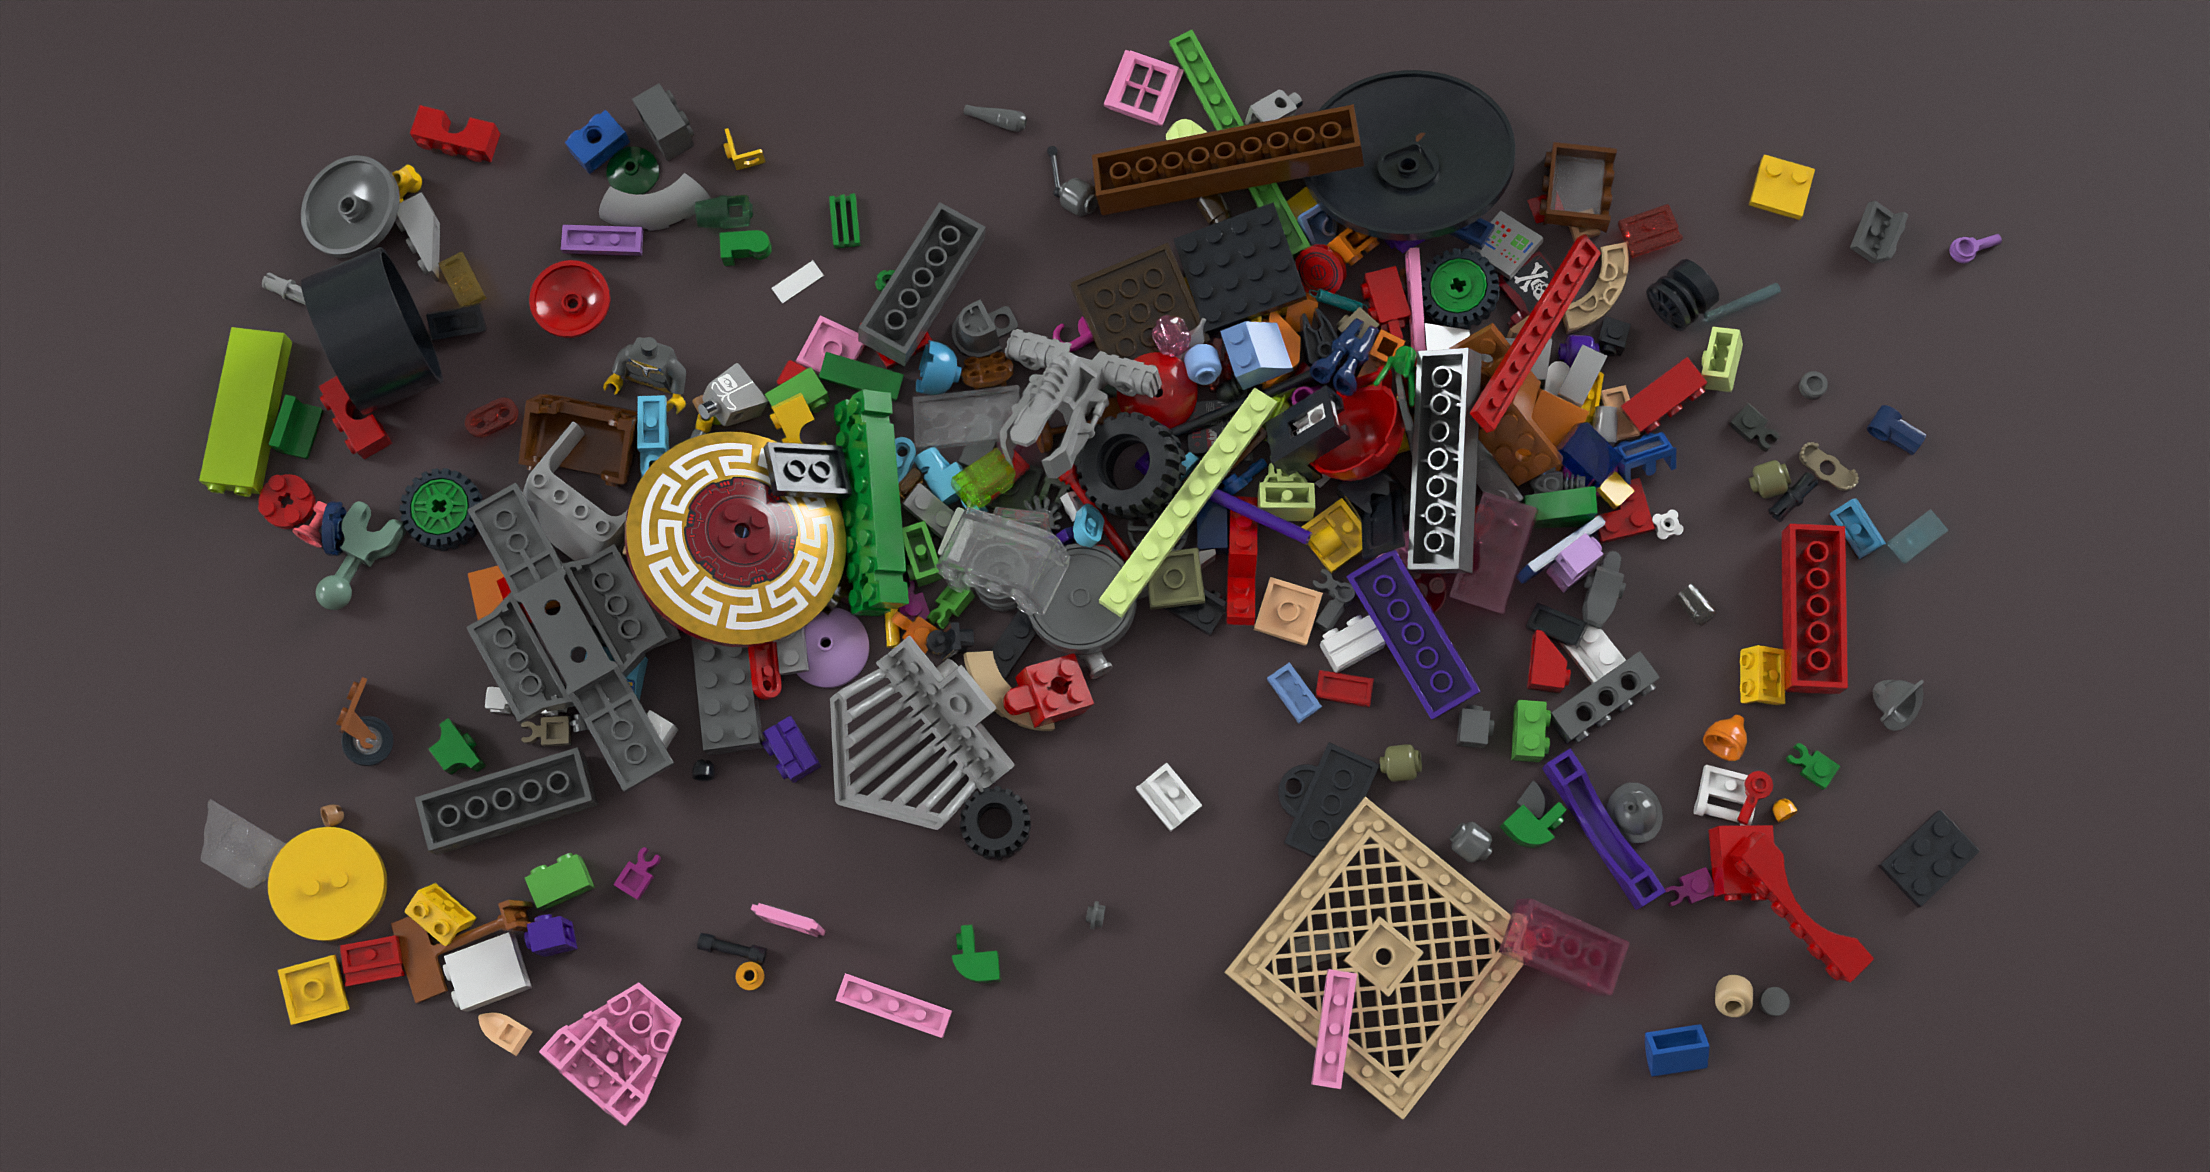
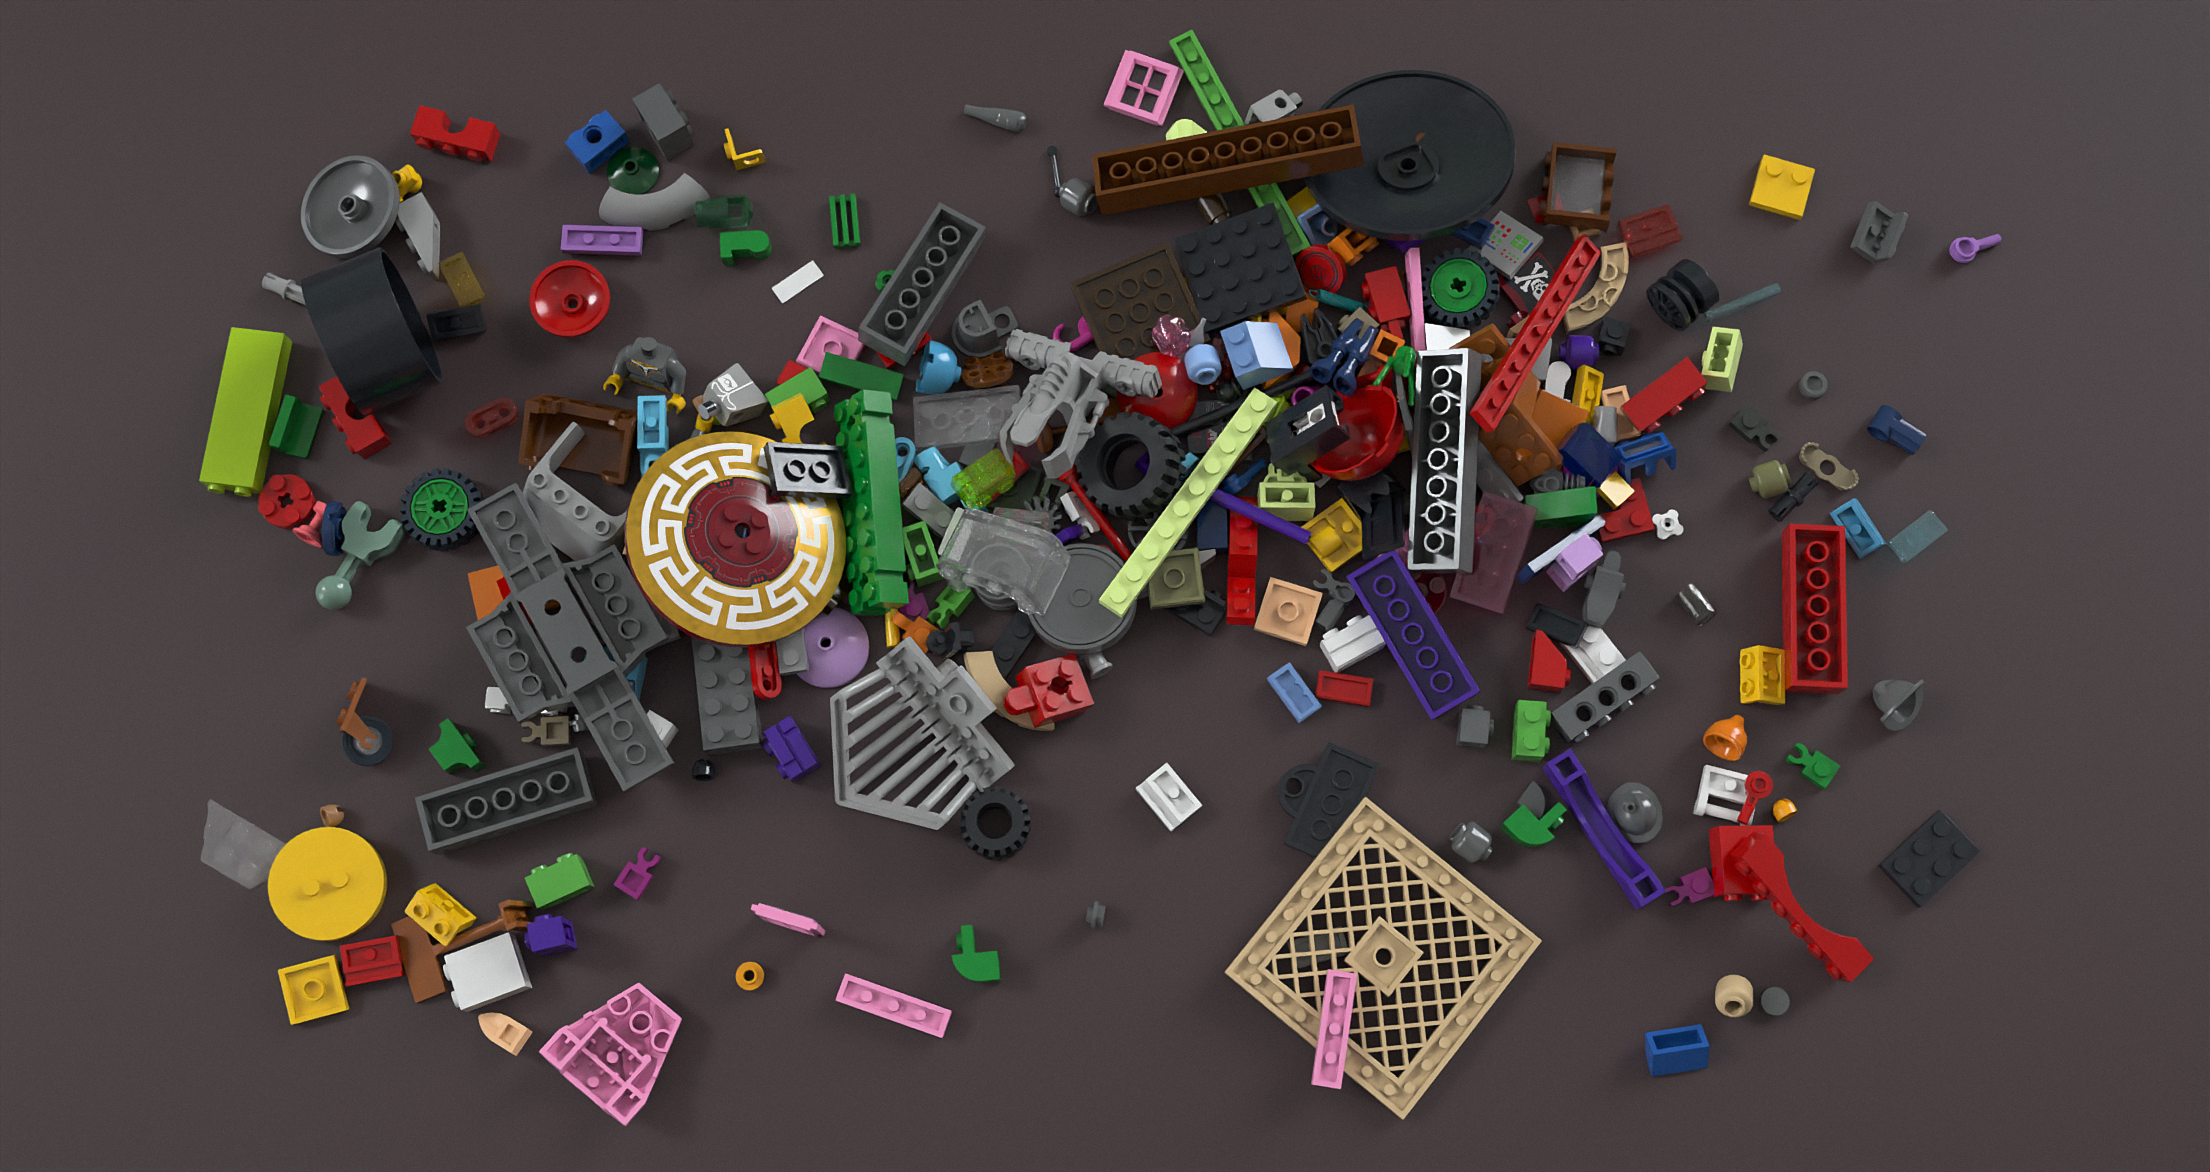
(709, 943): black bar -> none
(1088, 526): medium azure plate -> none
(1401, 762): olive head -> none
(1564, 947): clear pink brick -> none
(1581, 375): light grey slope -> none

